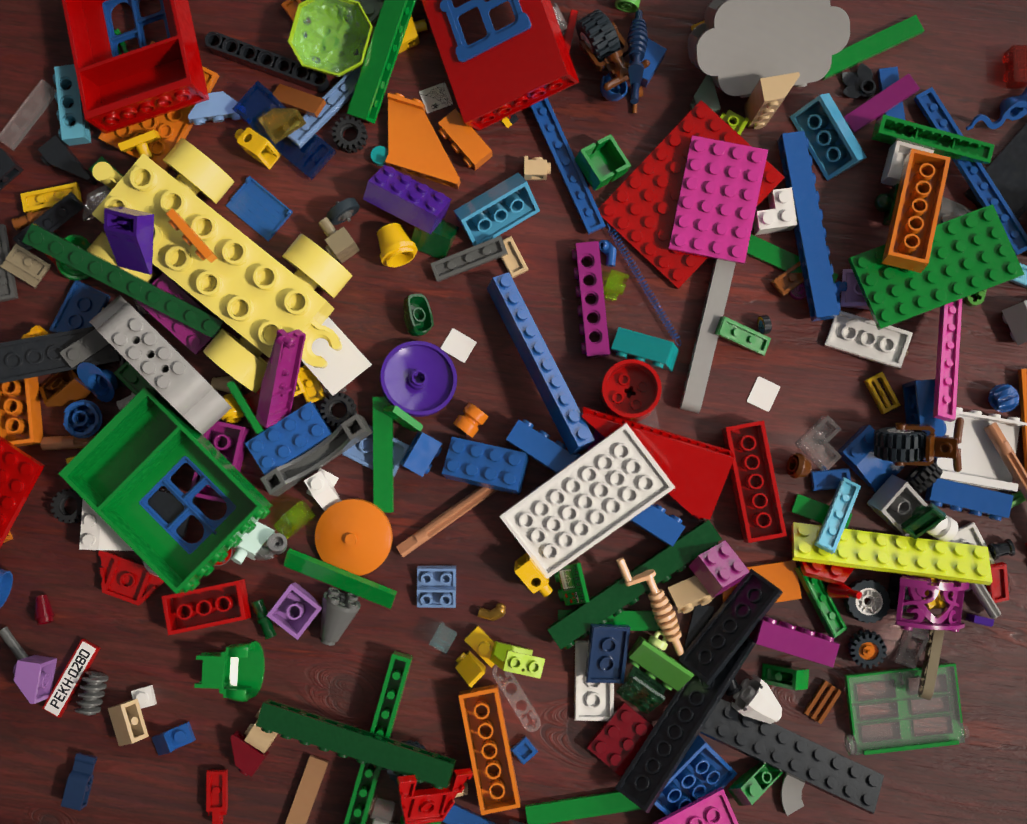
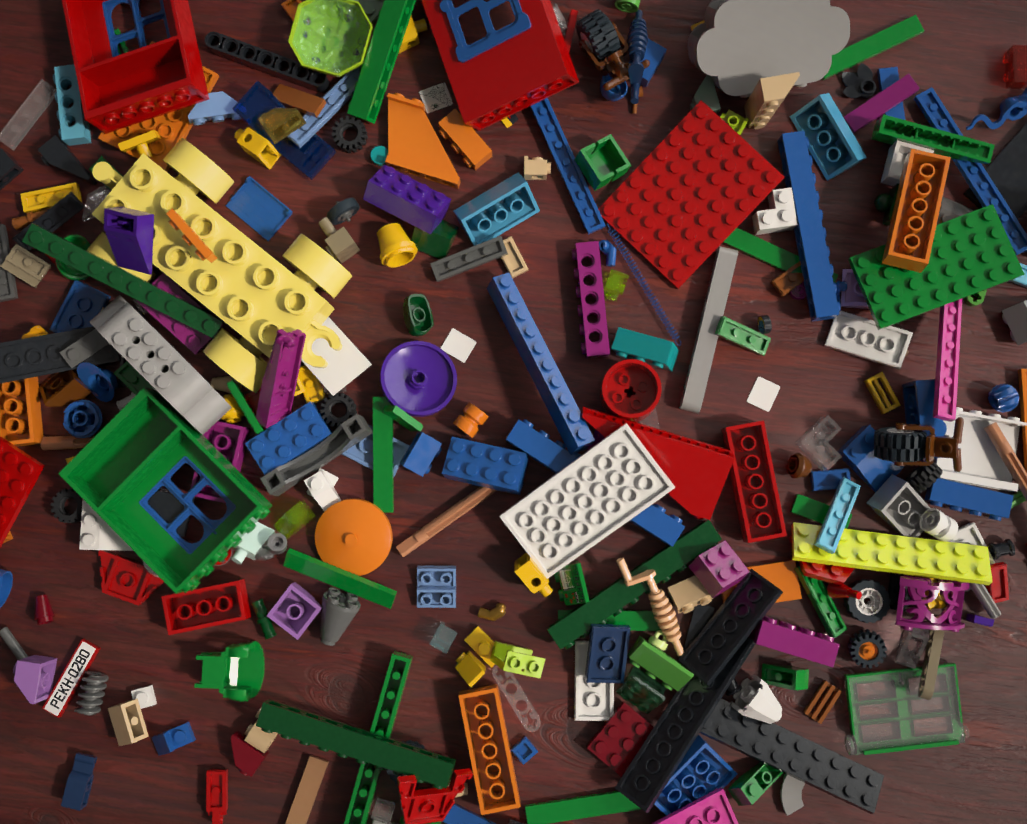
(718, 199): dark pink plate -> none
(922, 520): dark green tile -> none

